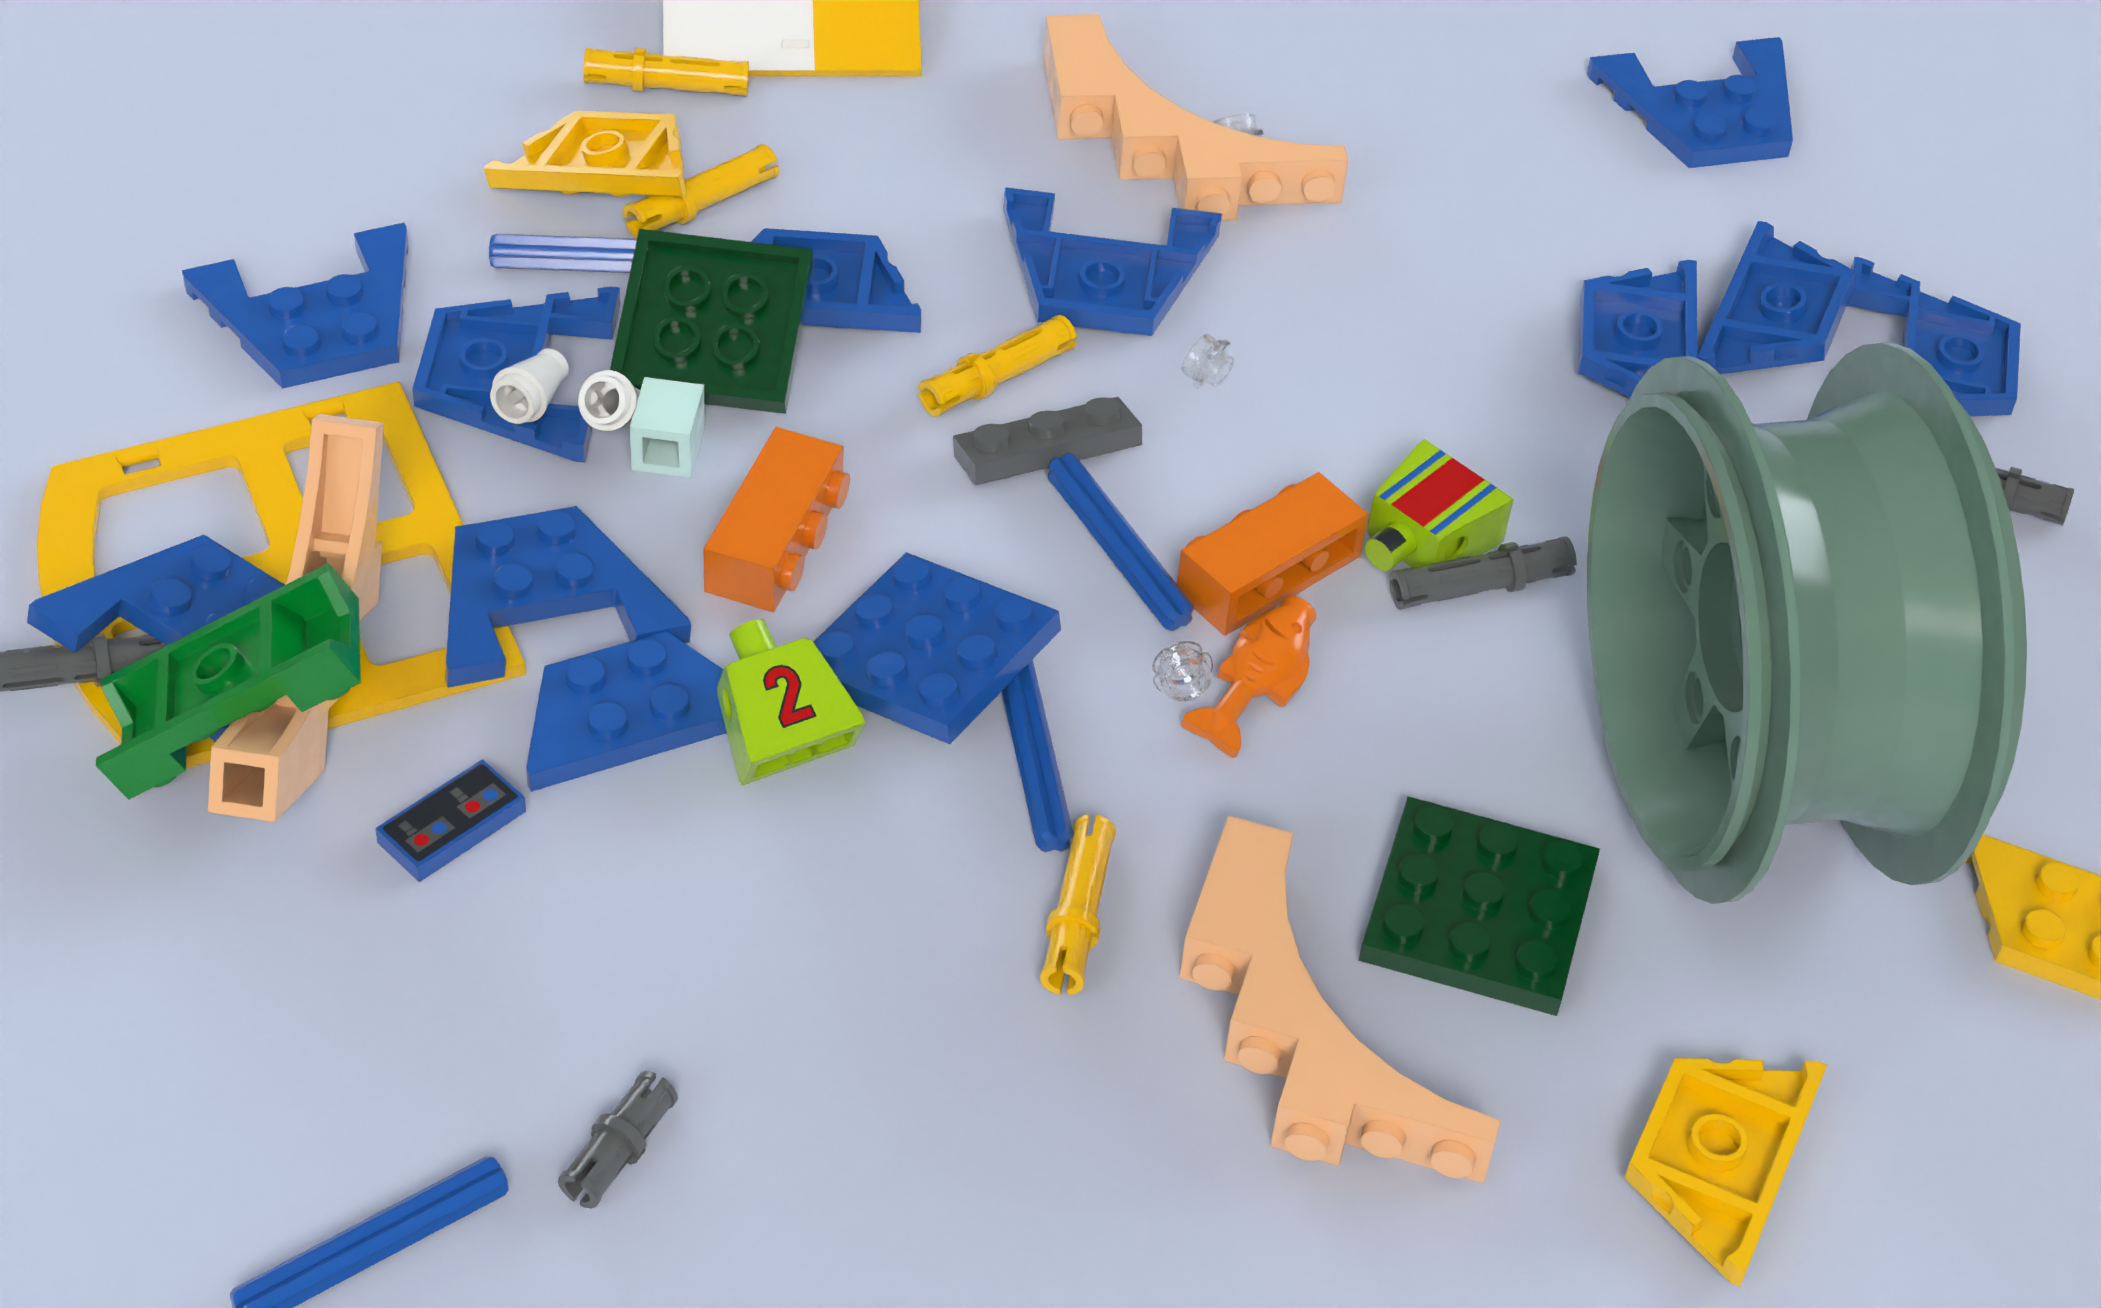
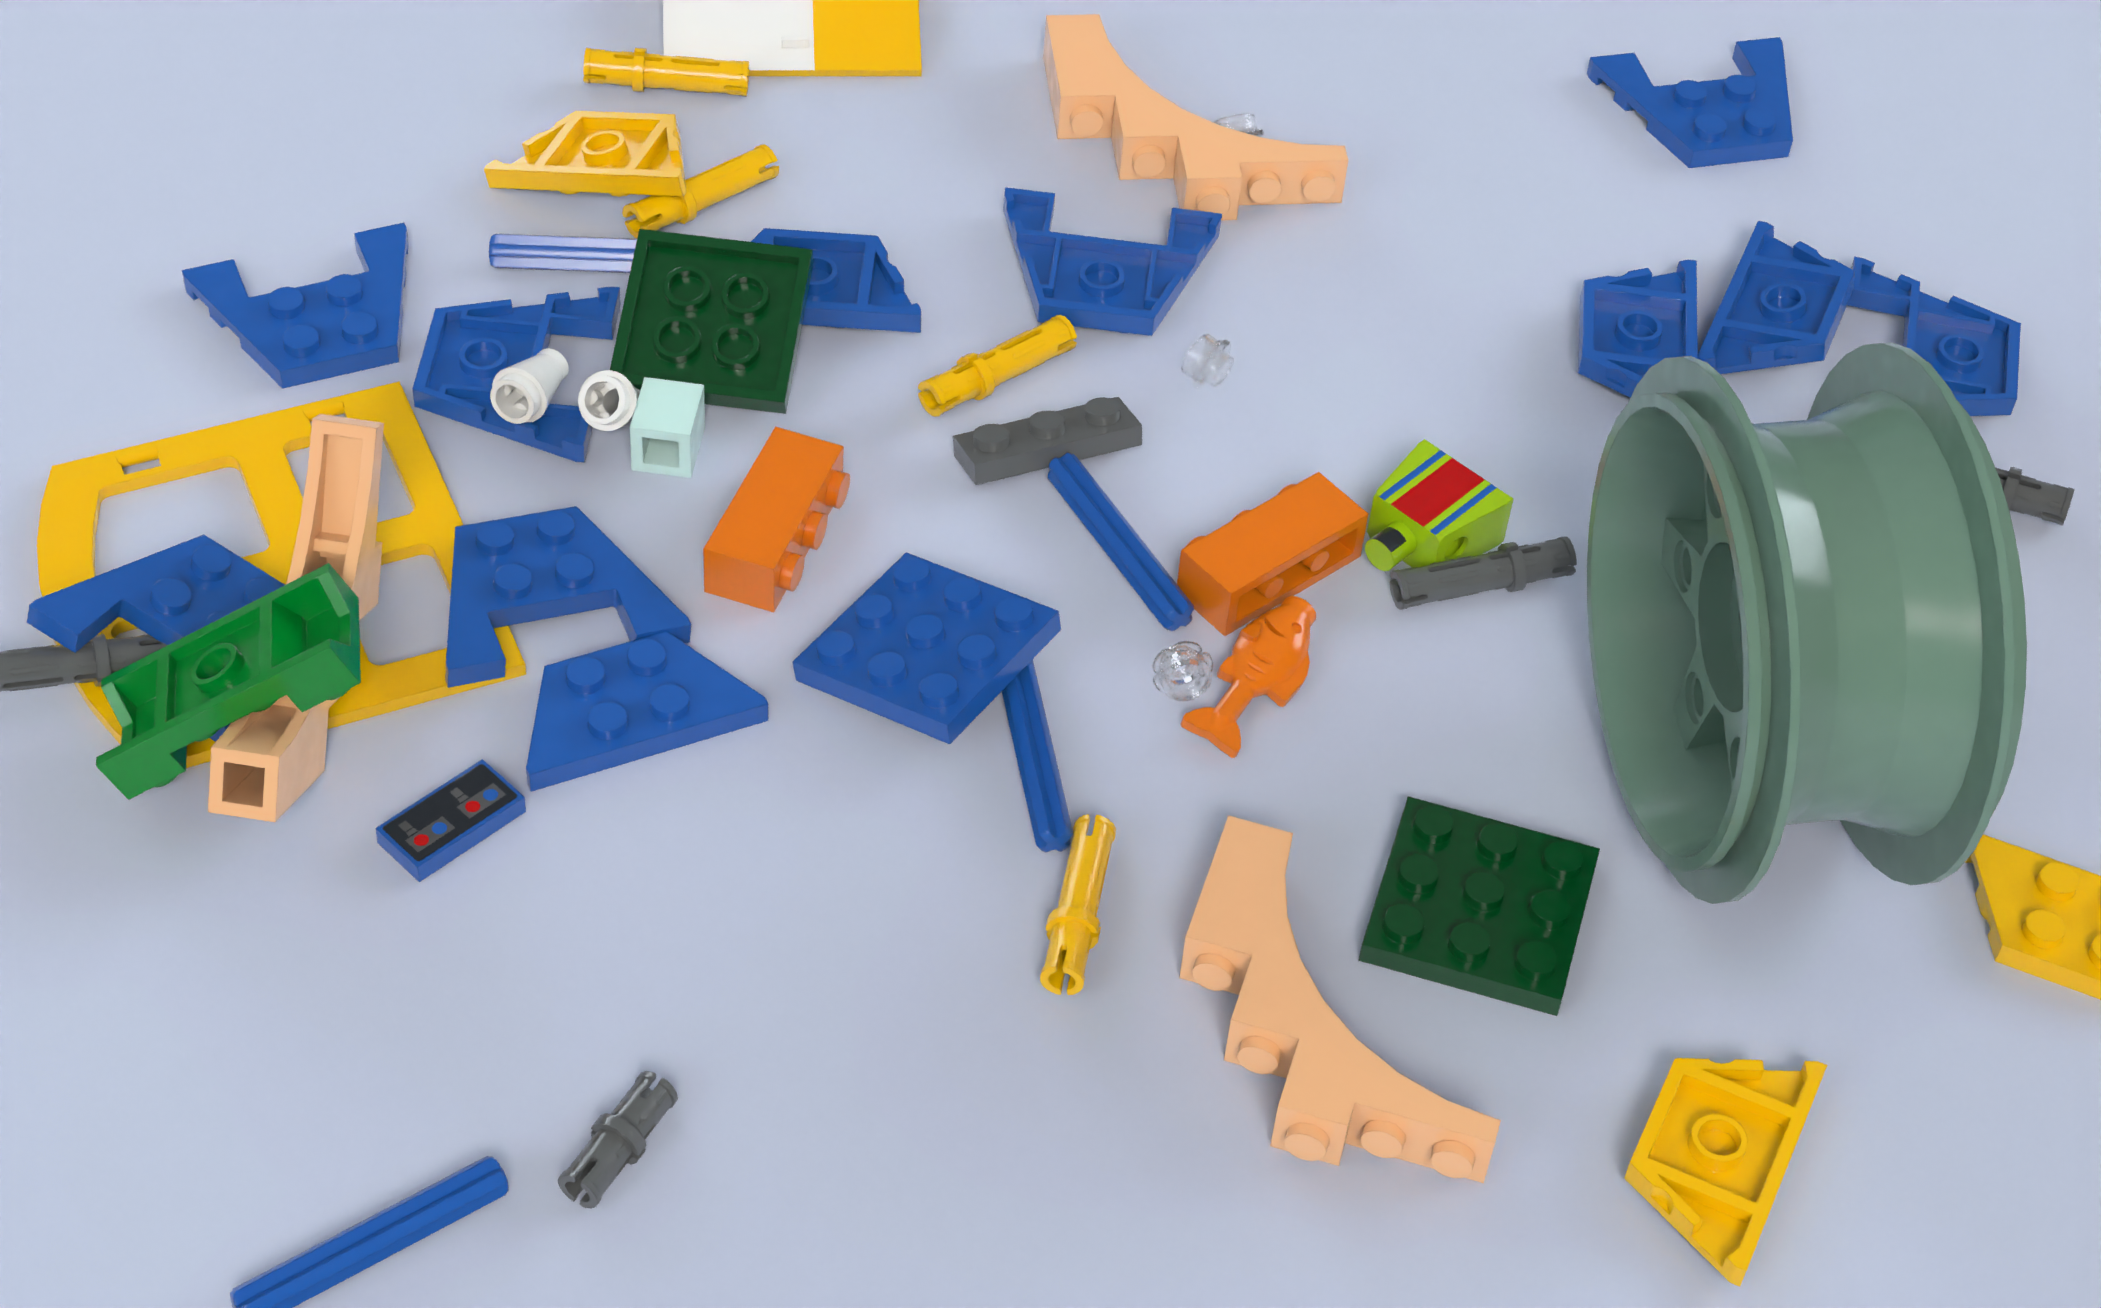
(782, 704): lime torso -> none

